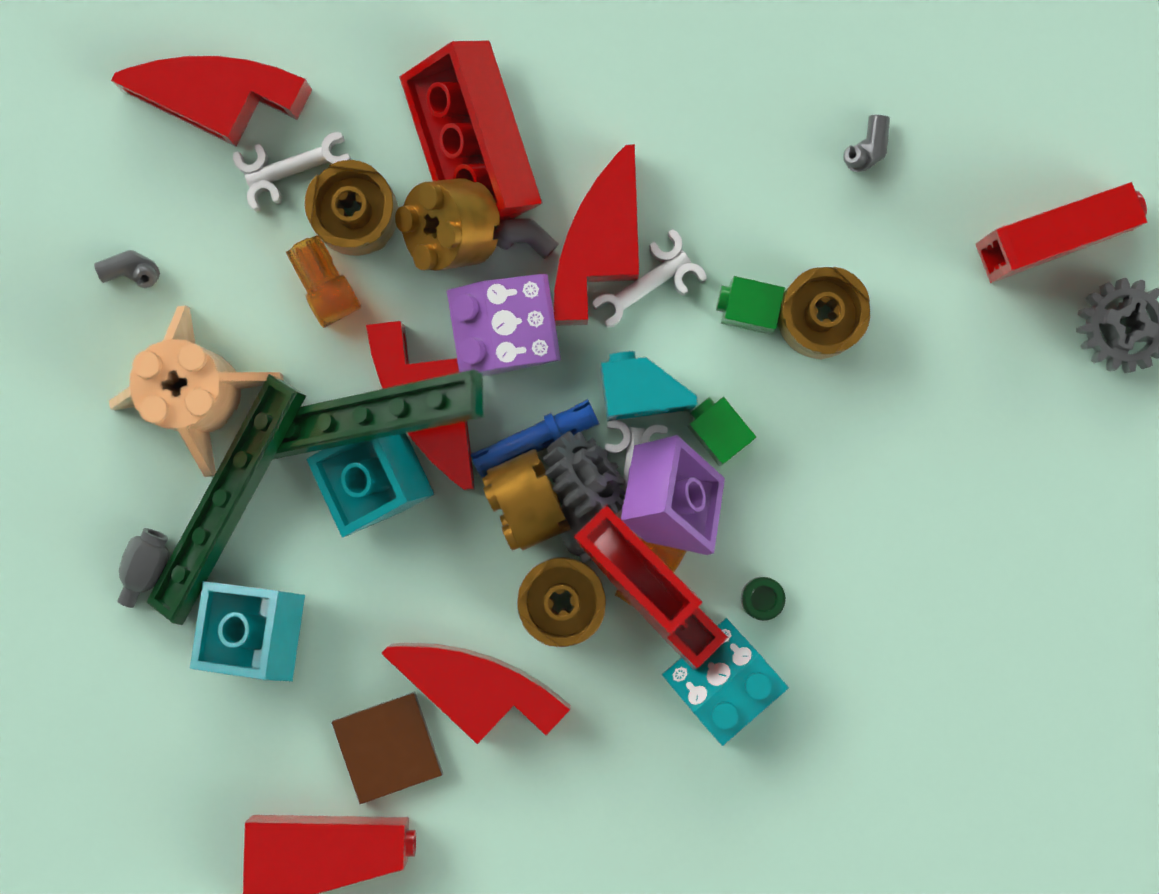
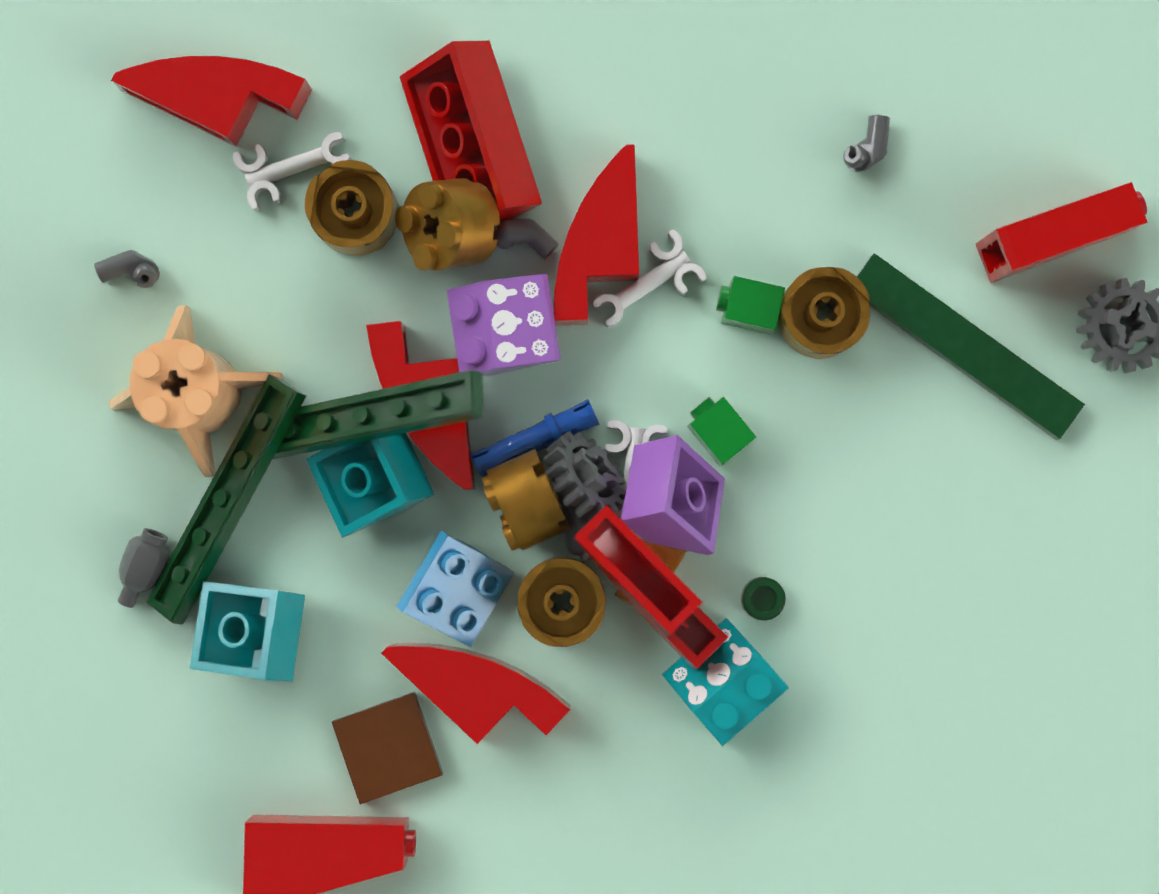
(326, 289): clear orange piece -> none
(455, 589): none -> dark azure plate
(641, 388): teal slope -> none
(968, 348): none -> dark green tile

